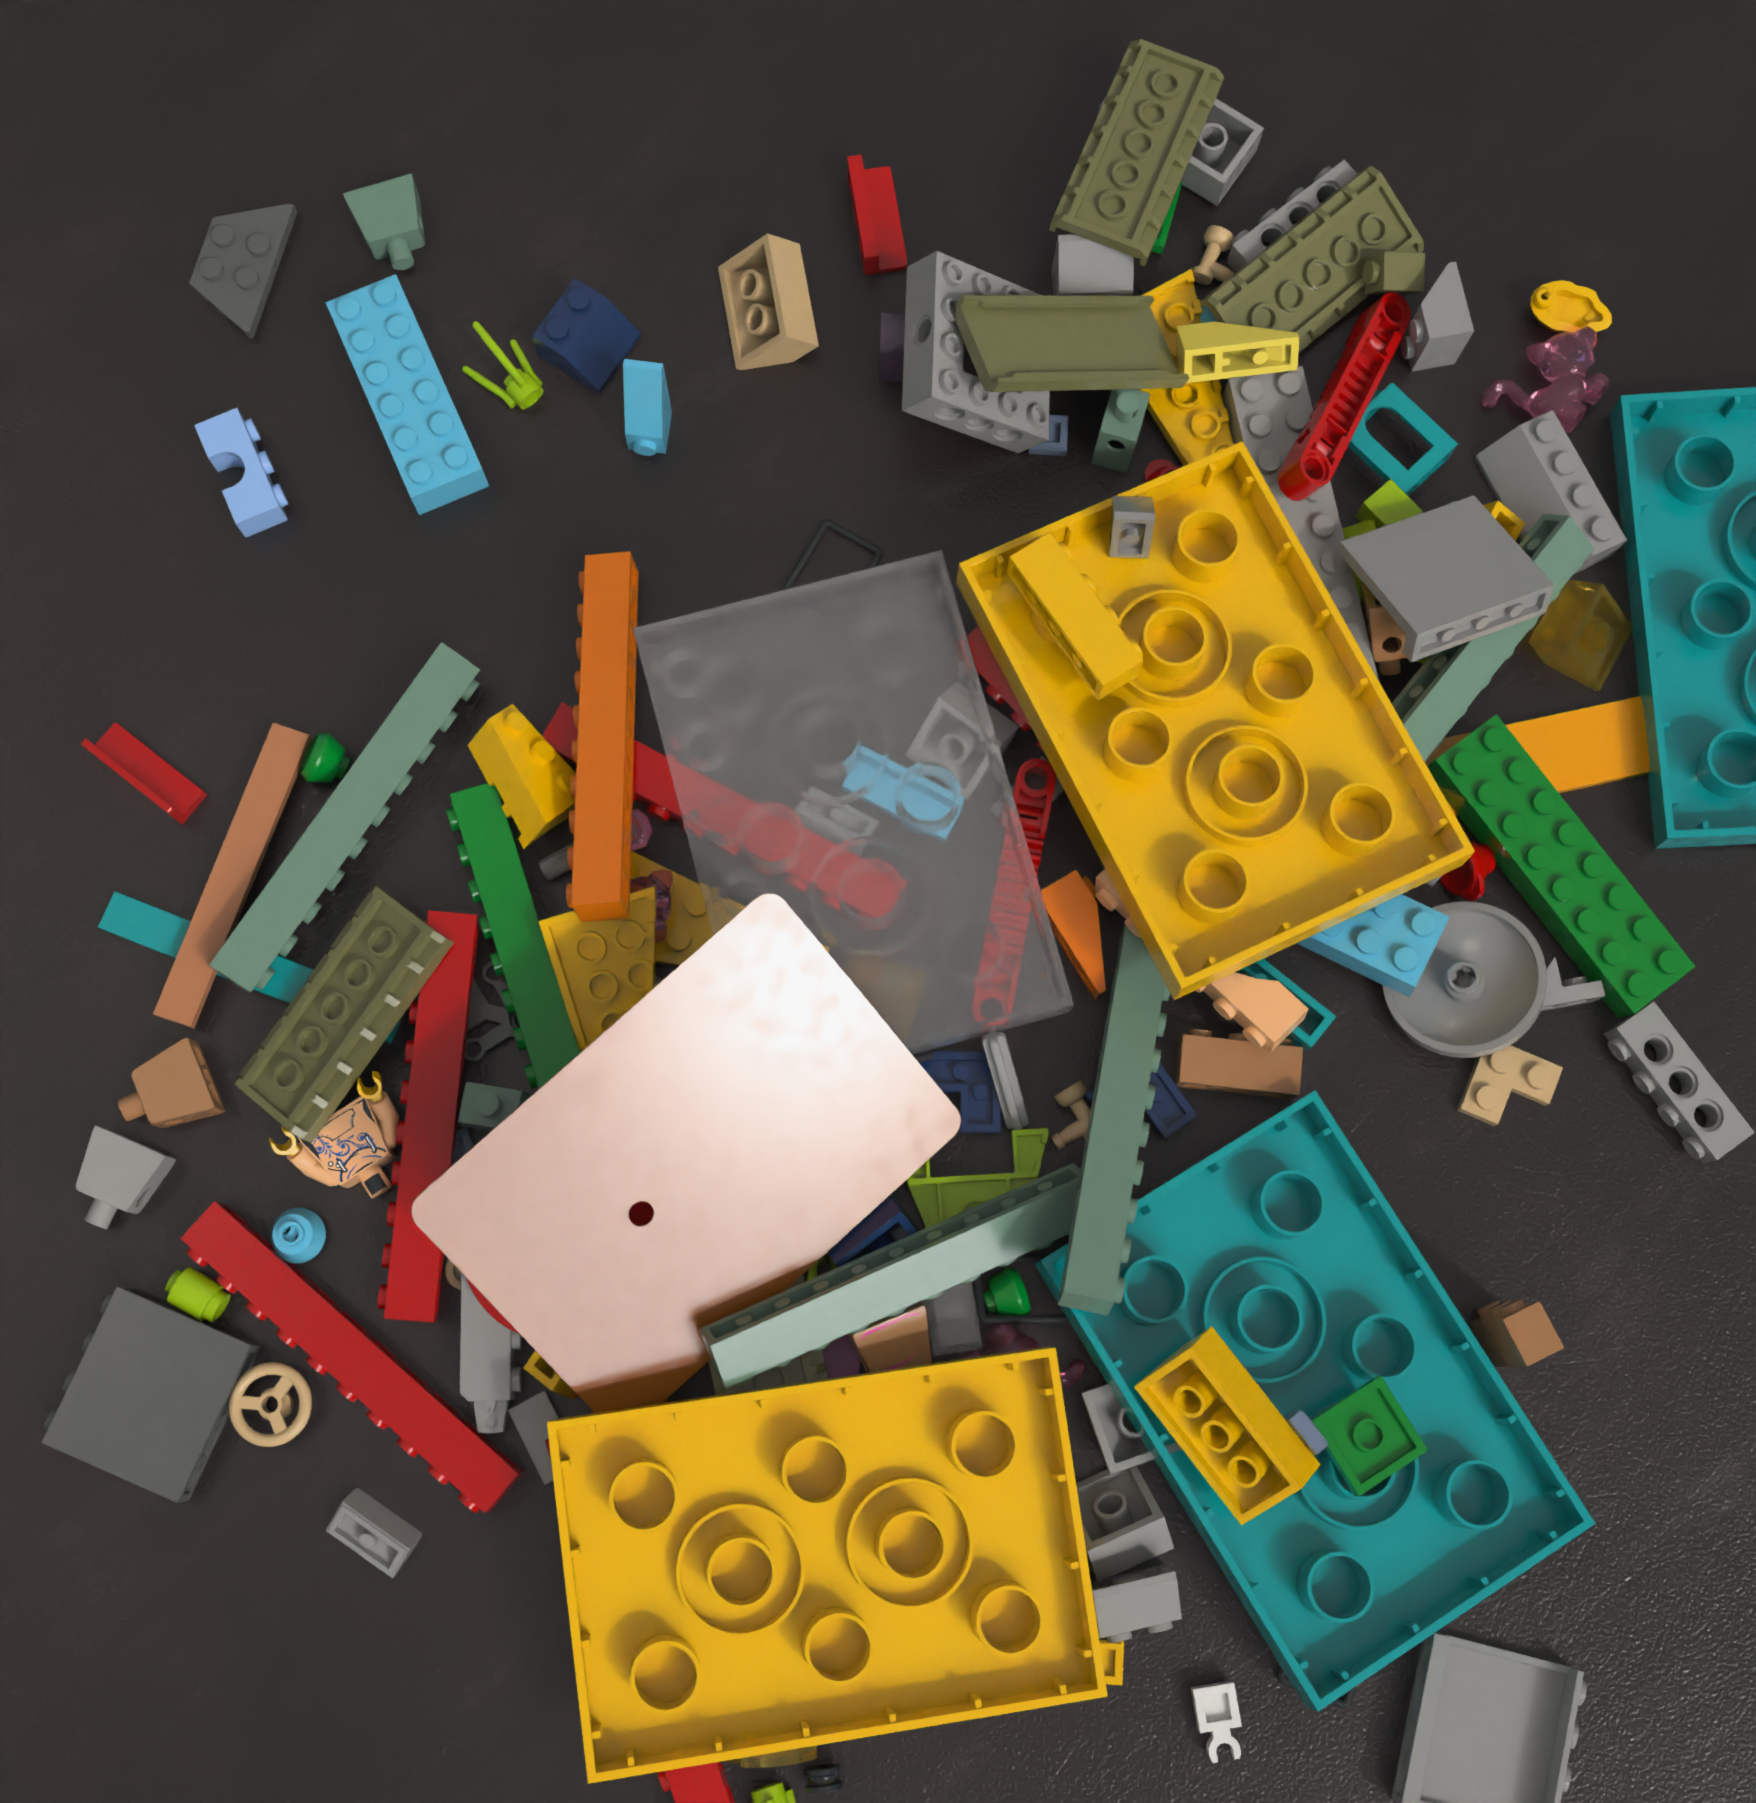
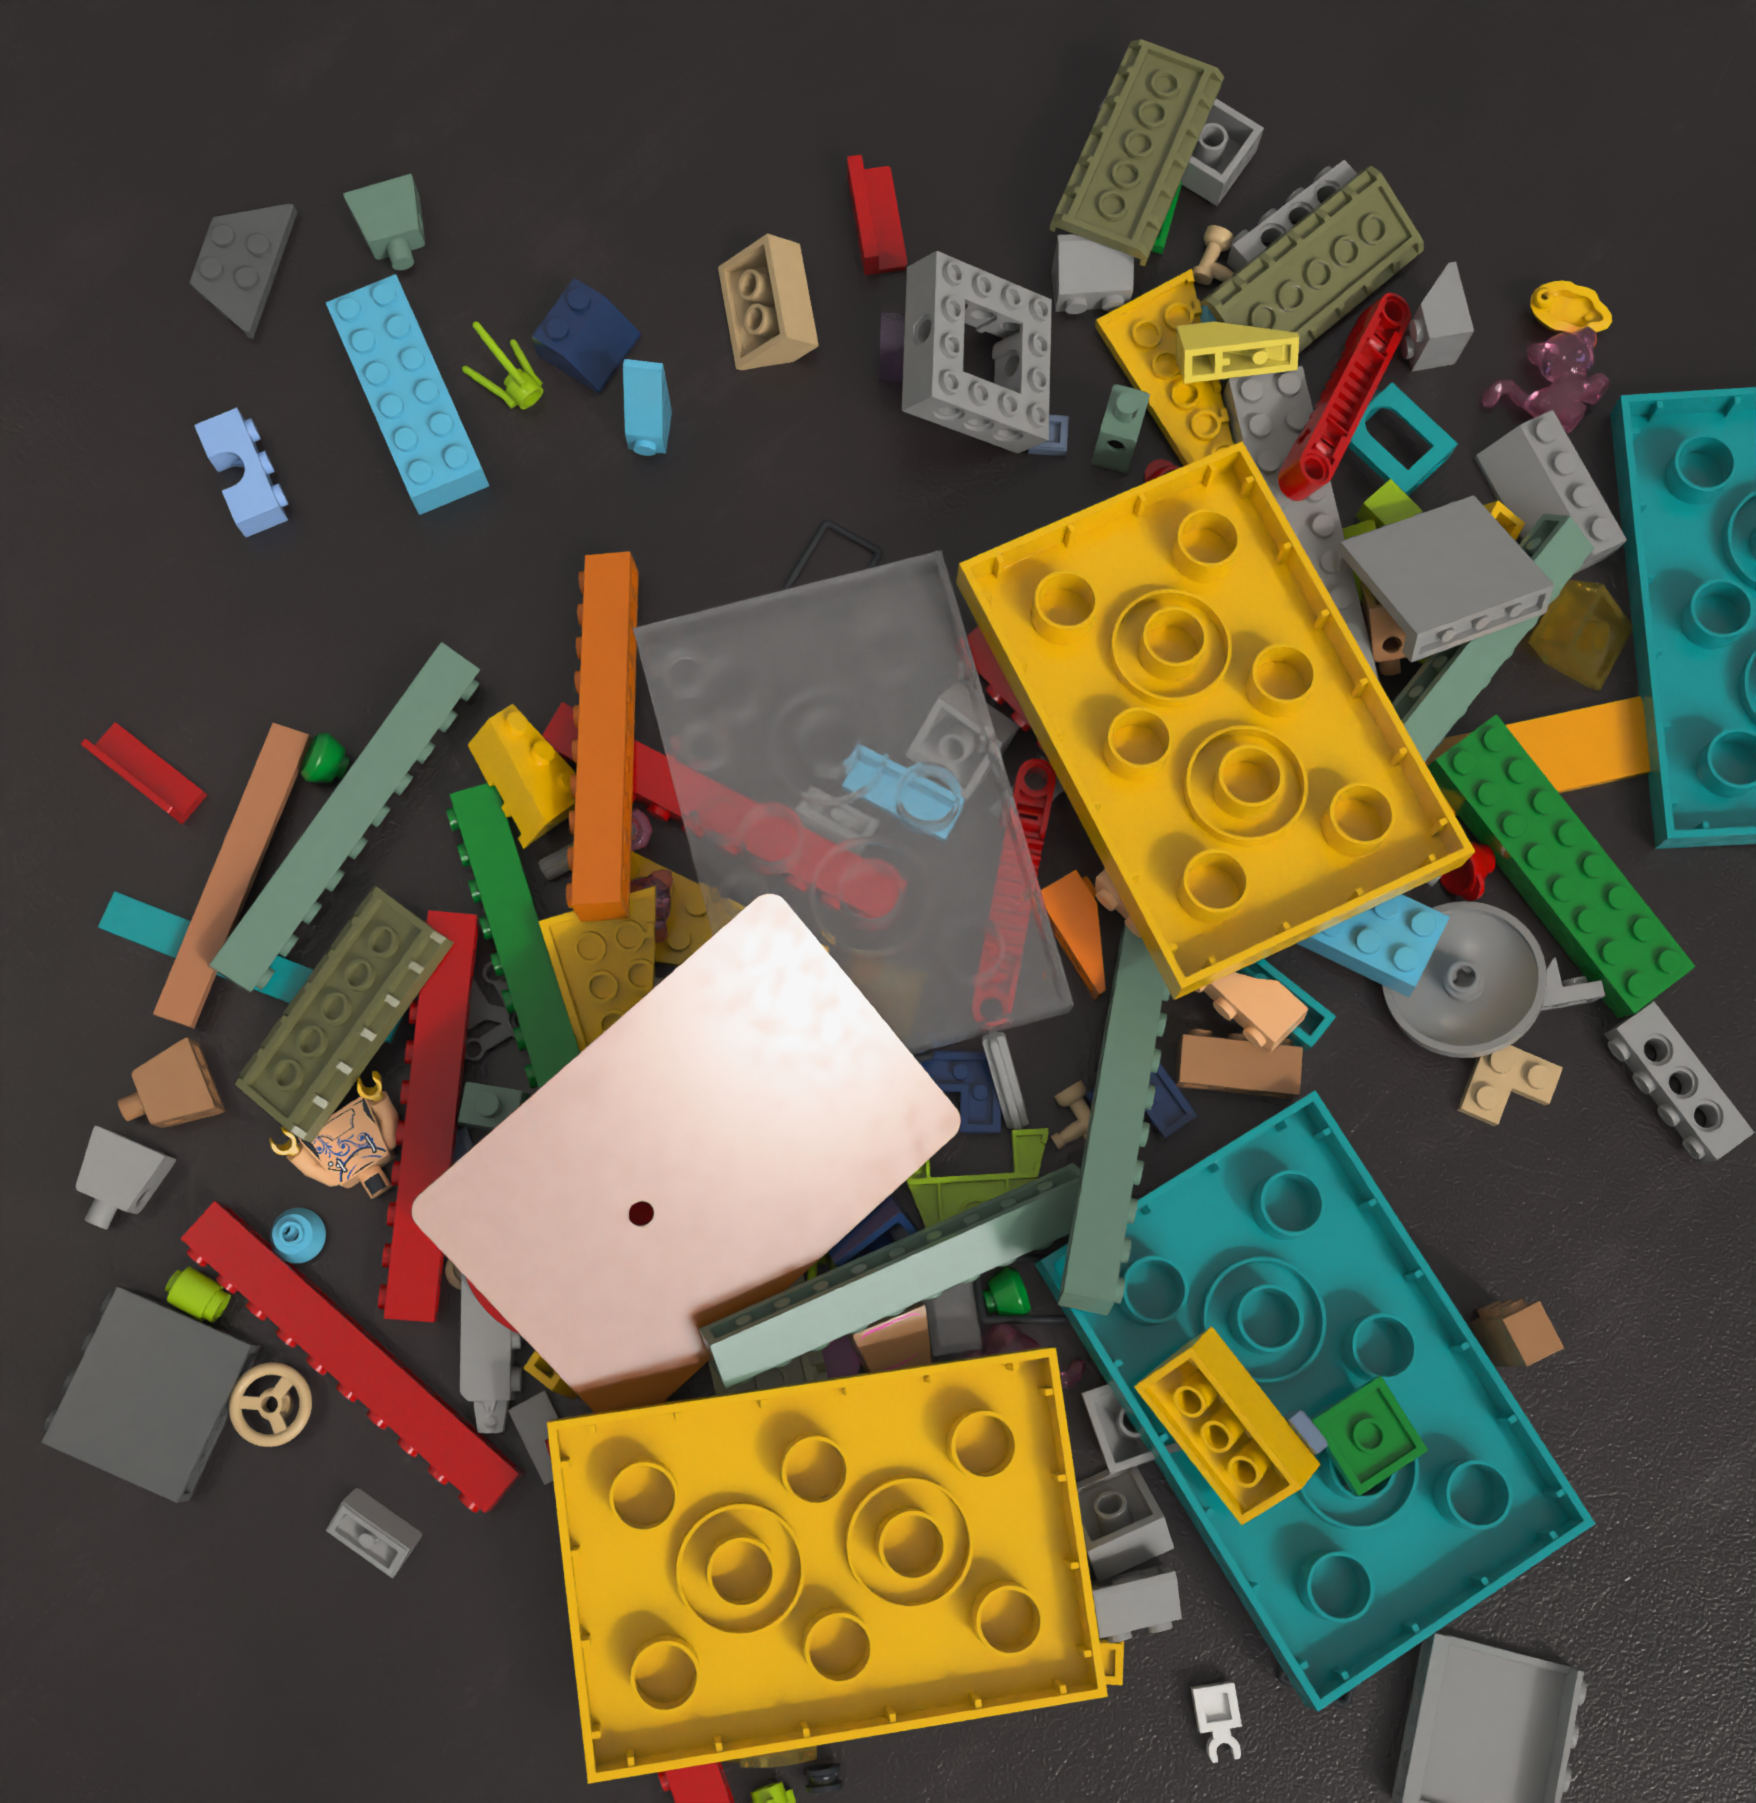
(1065, 343): olive ladder -> none
(1075, 615): yellow brick -> none
(1131, 526): light grey slope -> none
(1394, 273): olive brick -> none

